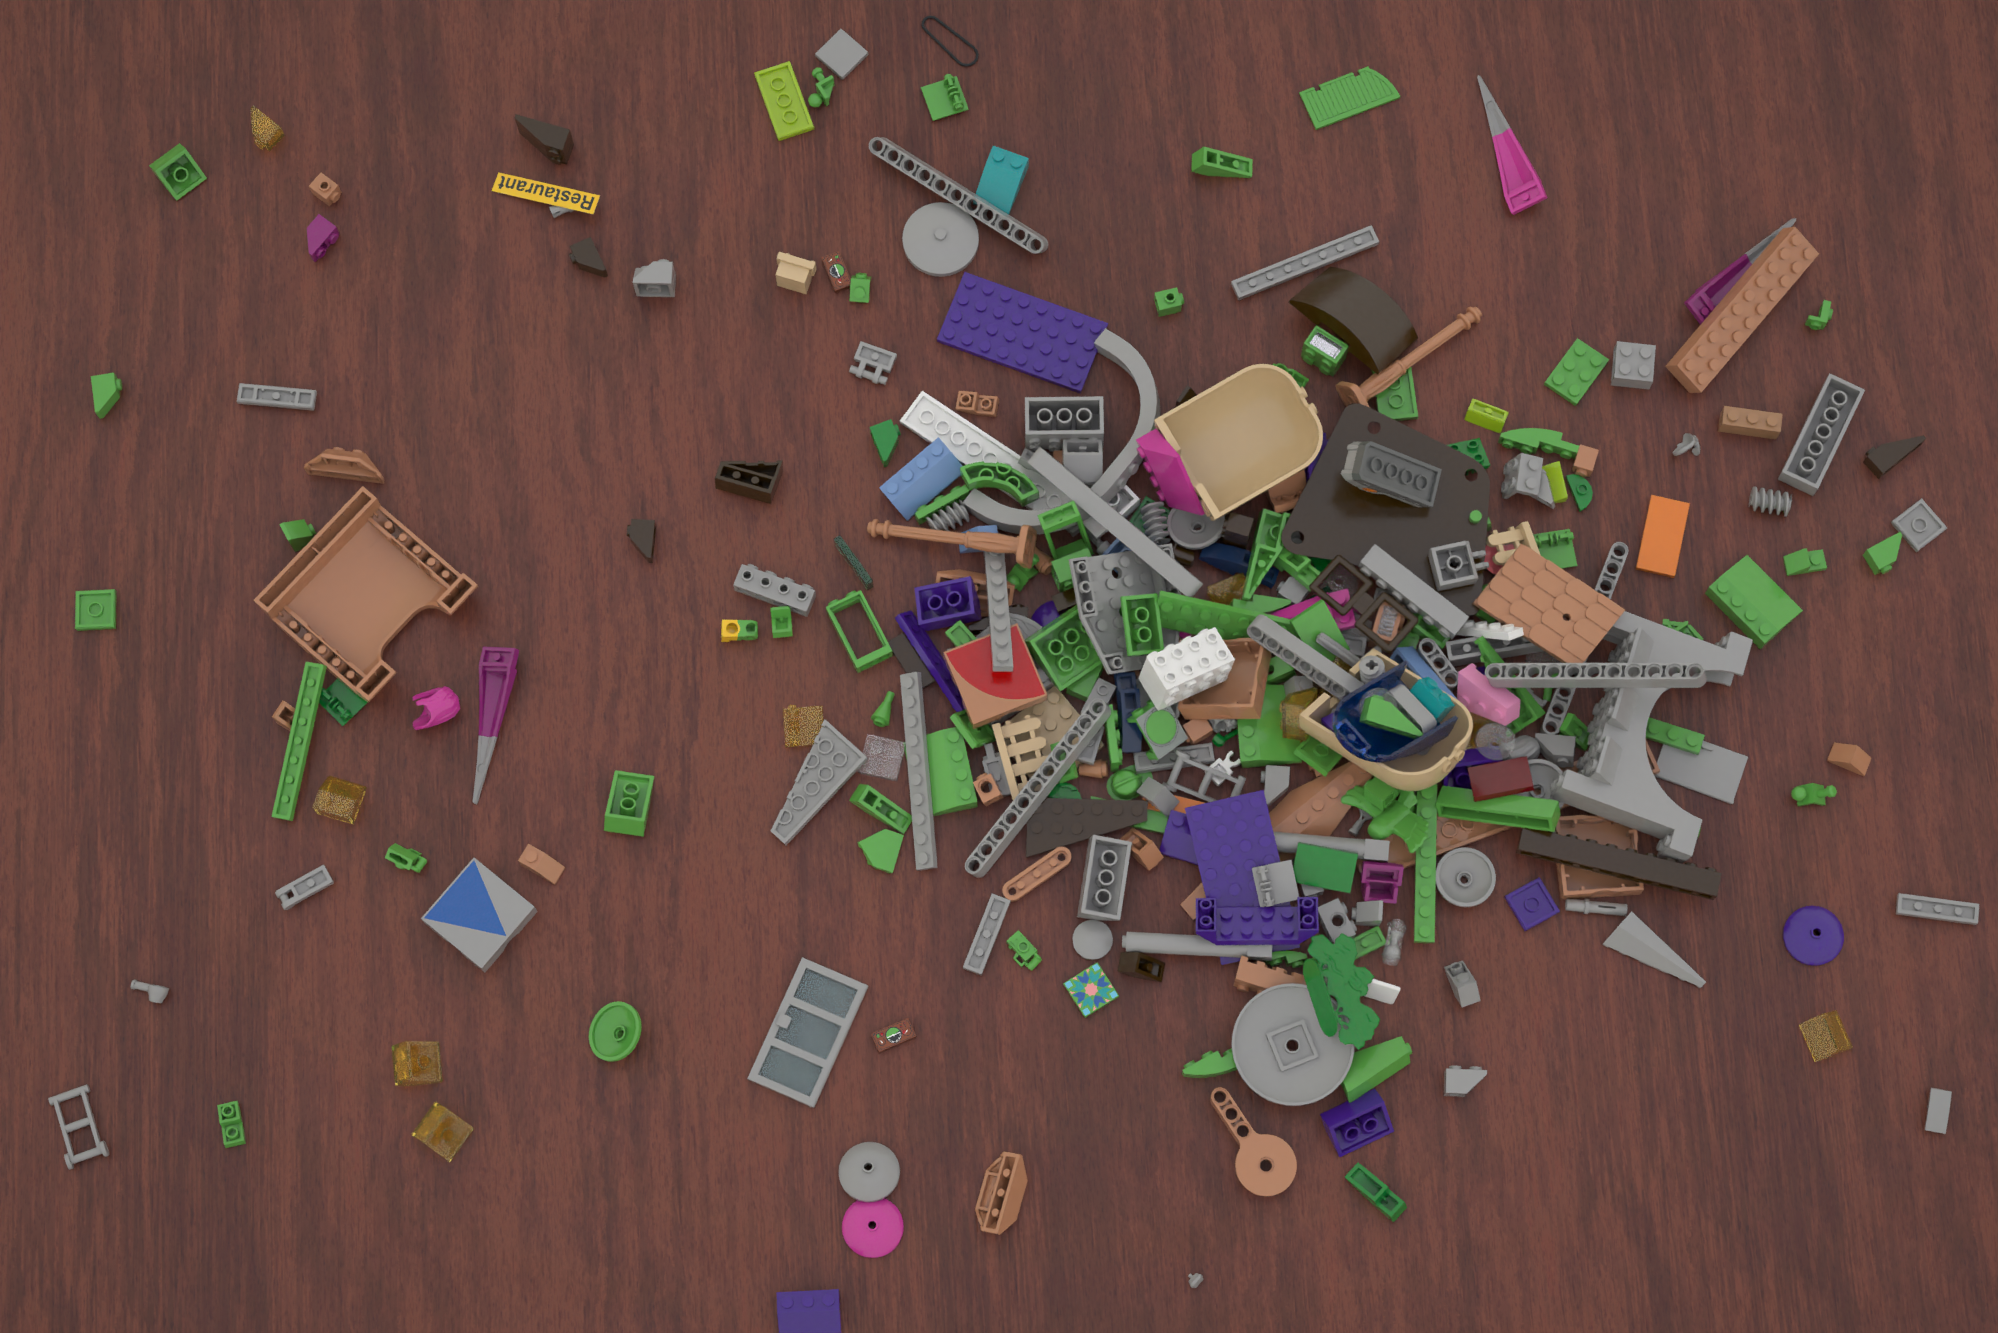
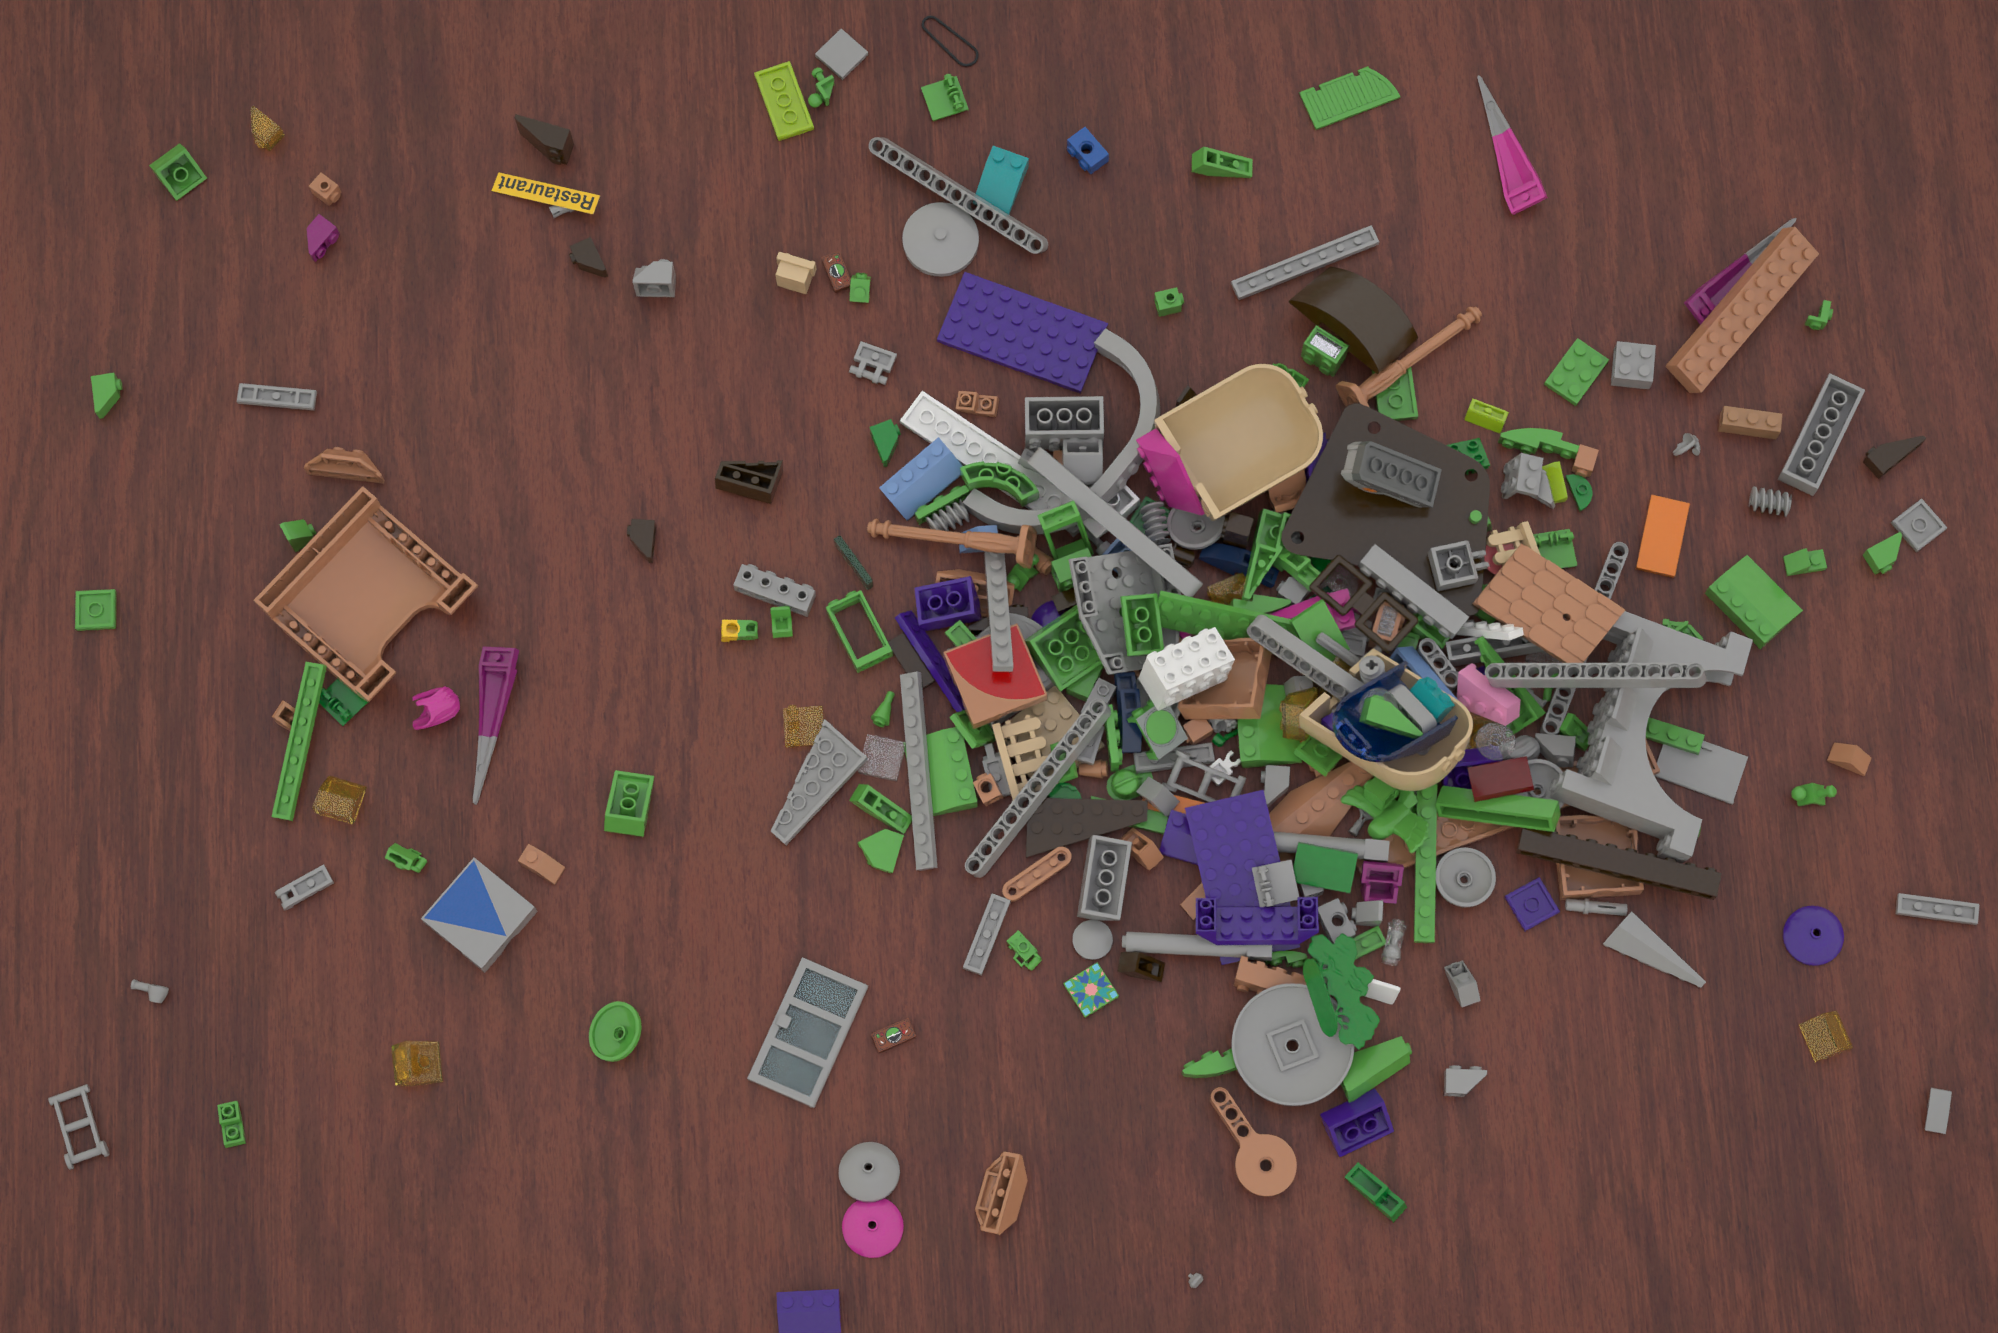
(442, 1131): clear yellow slope -> none
(1085, 140): none -> blue brick
(1281, 673): bright green torso -> none

